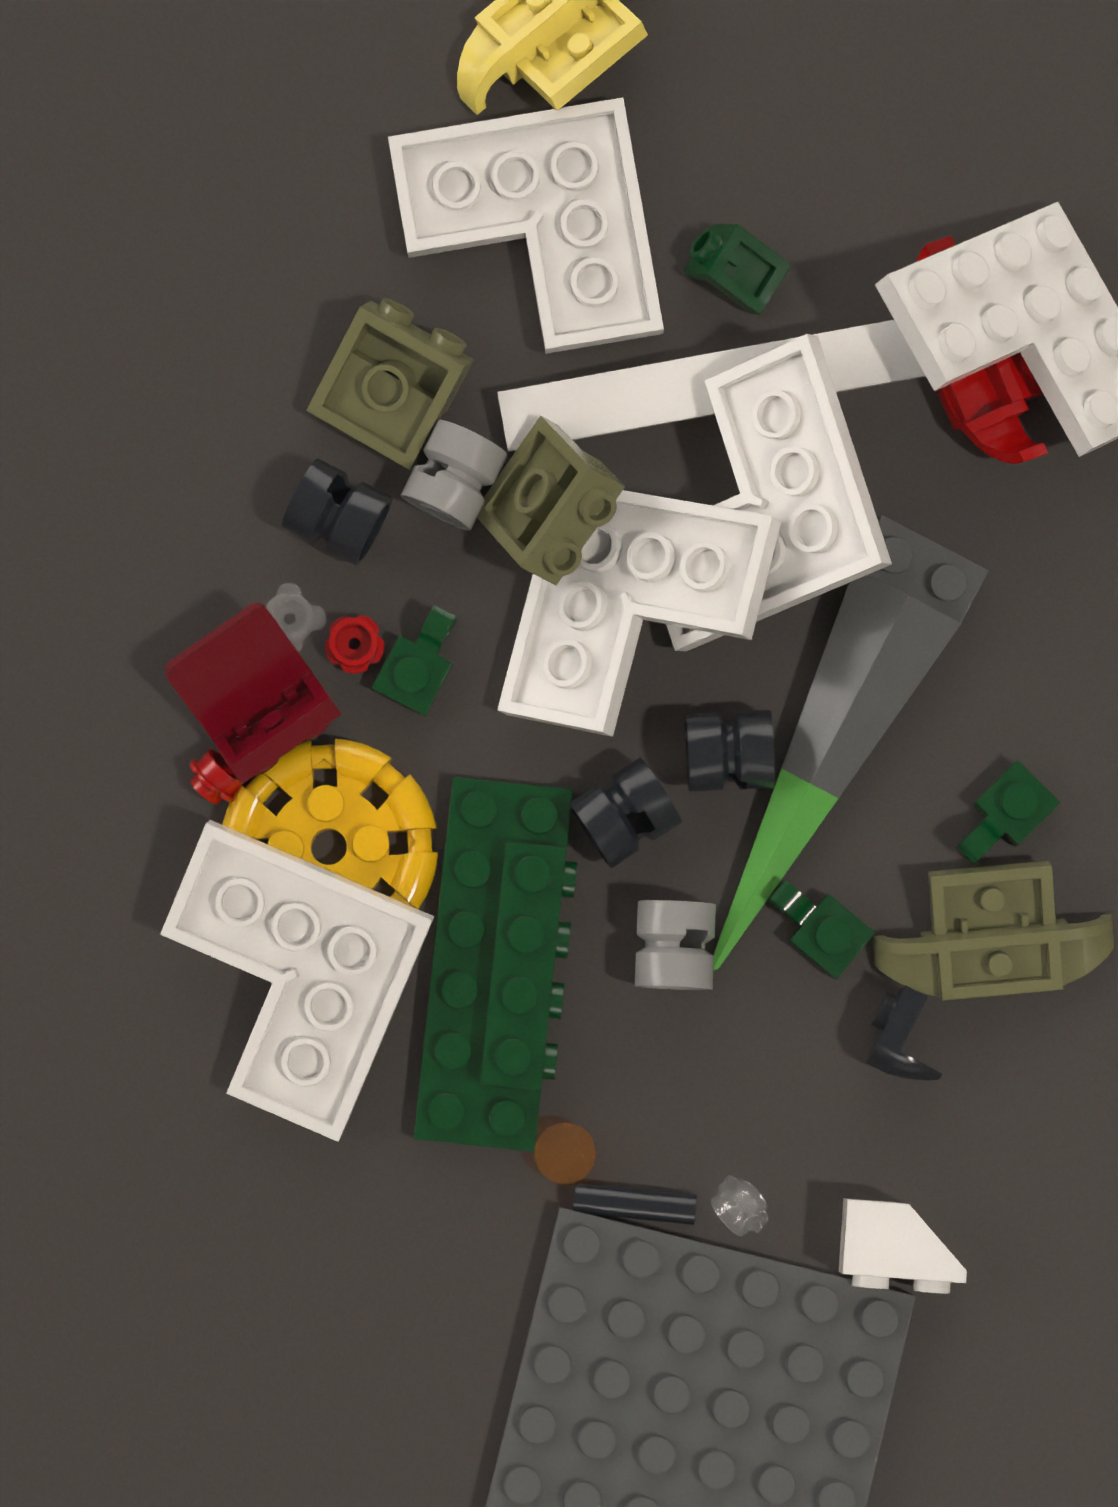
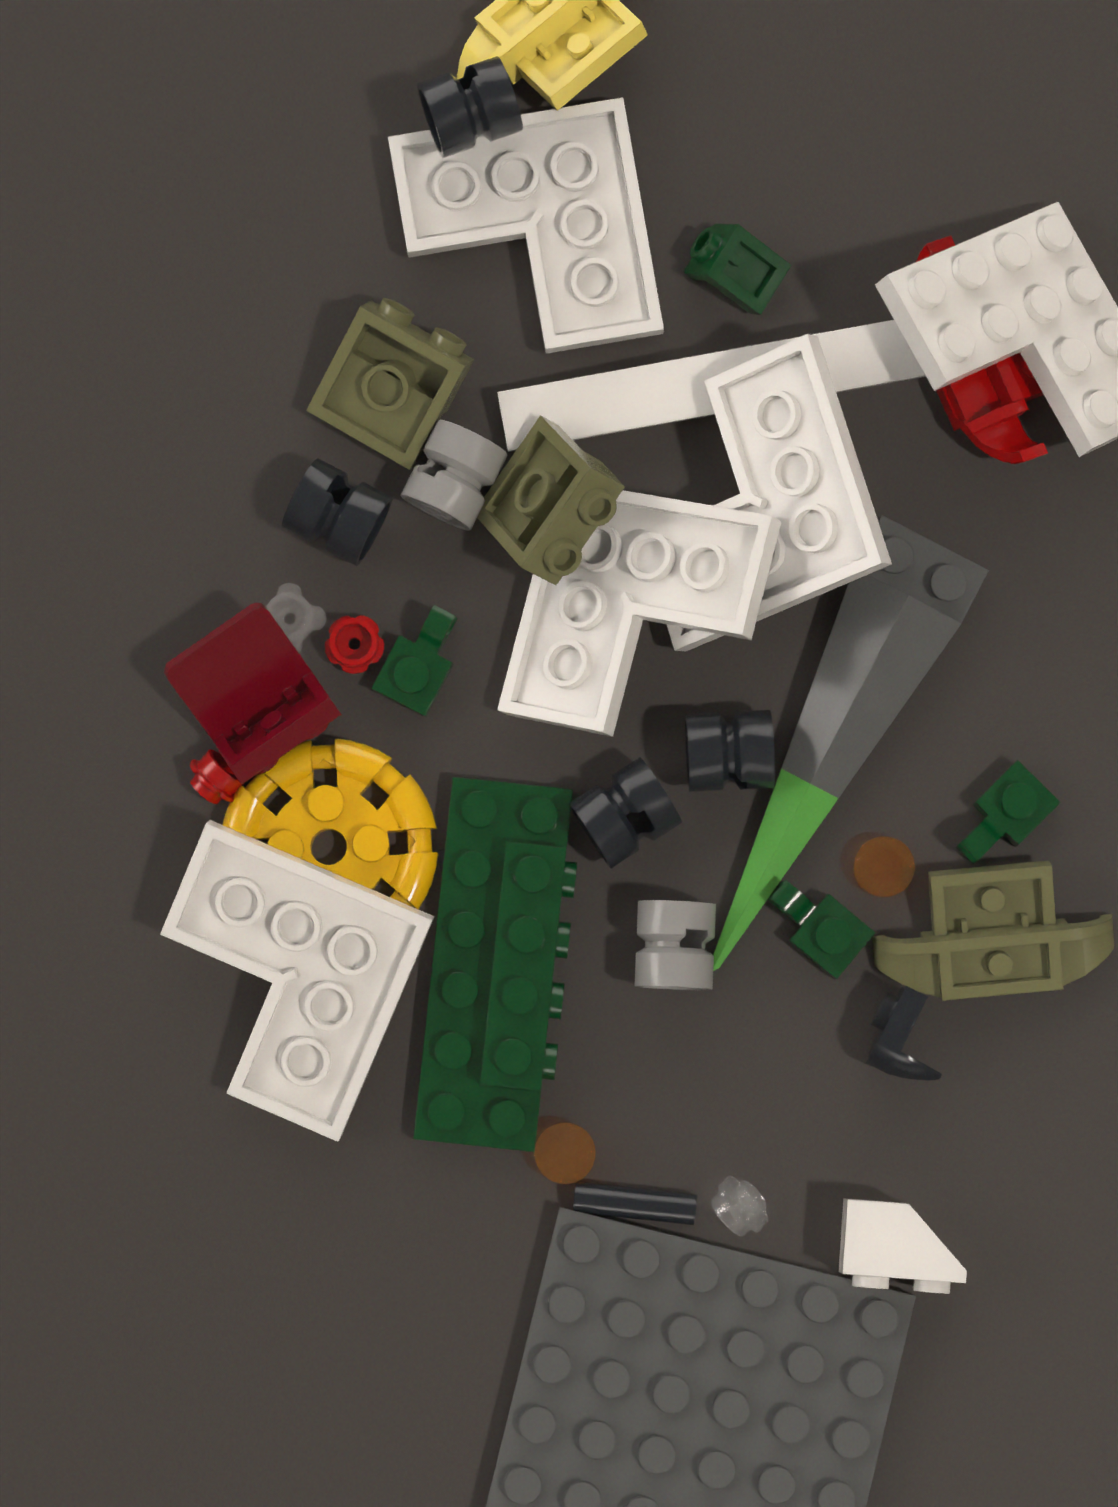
(470, 106): none -> black wheel
(883, 867): none -> clear orange tile

